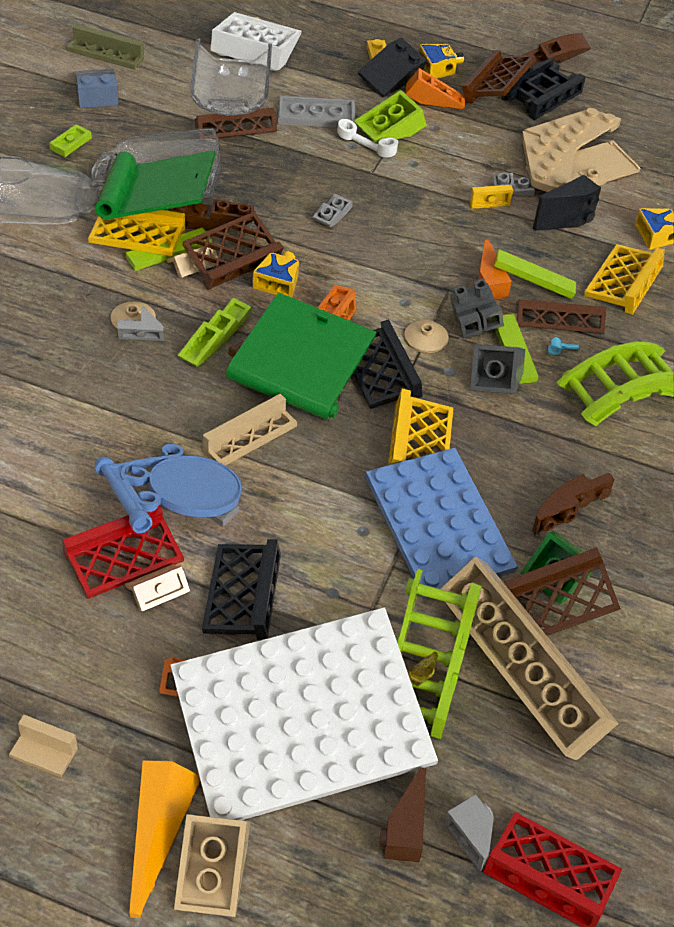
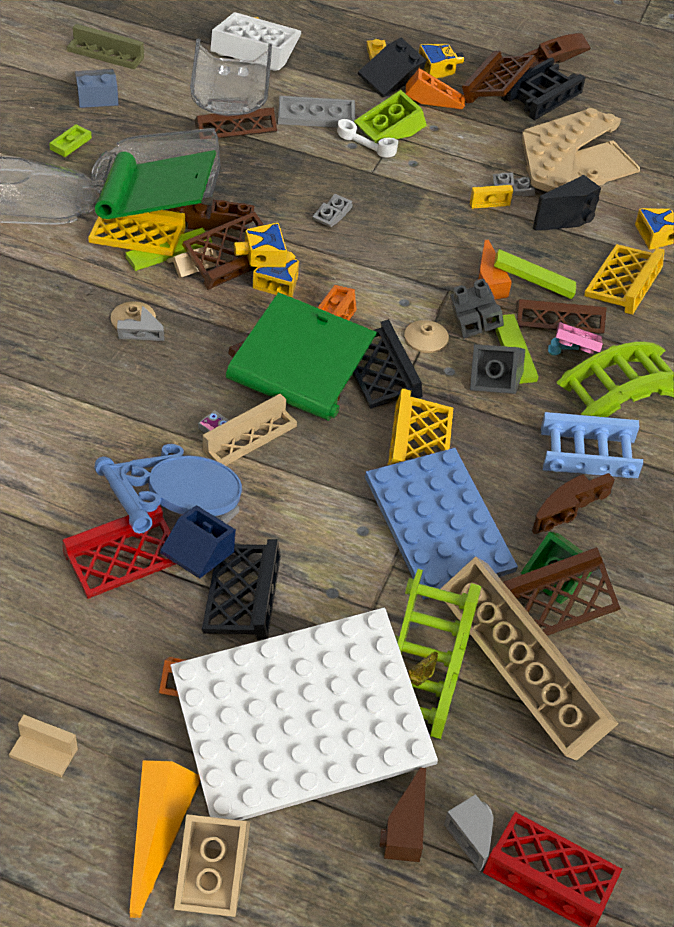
(158, 586): panel -> none
(199, 542): none -> dark blue slope
(211, 421): none -> tile
(215, 333): lime slope -> none
(263, 246): none -> yellow torso
(588, 341): none -> bright pink plate
(591, 427): none -> light blue fence

